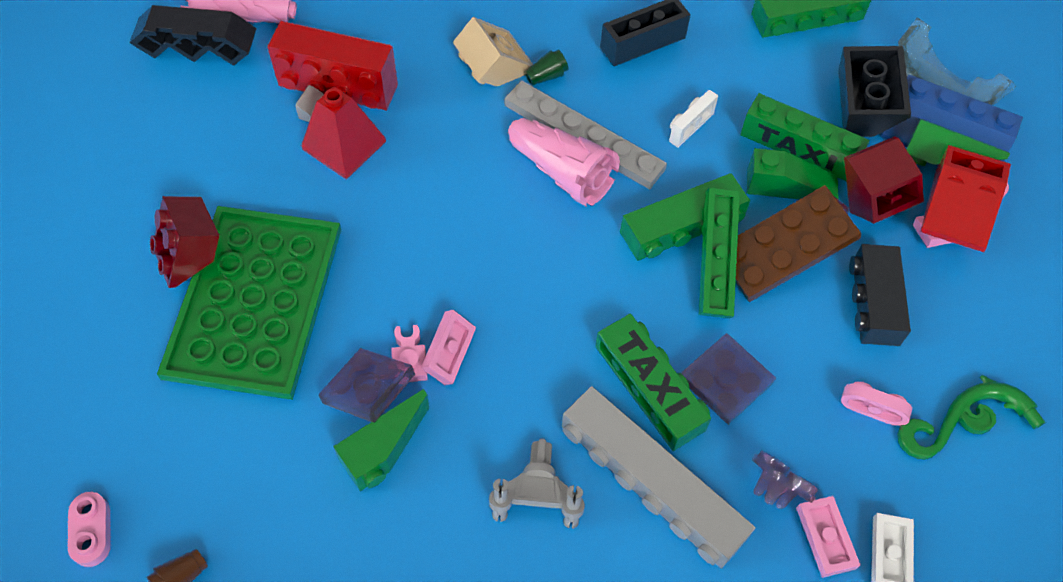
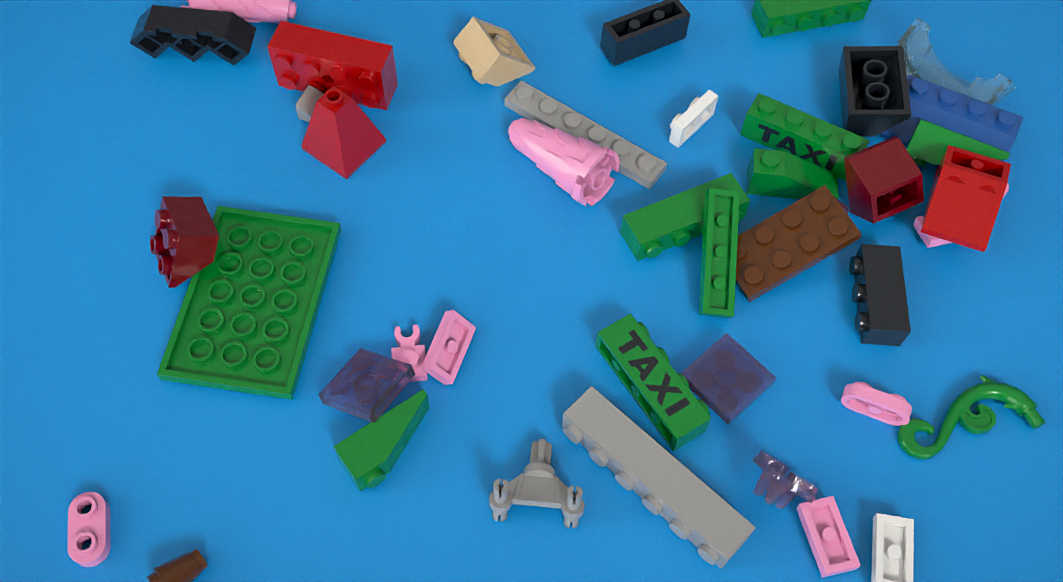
(547, 68): dark green cone -> none

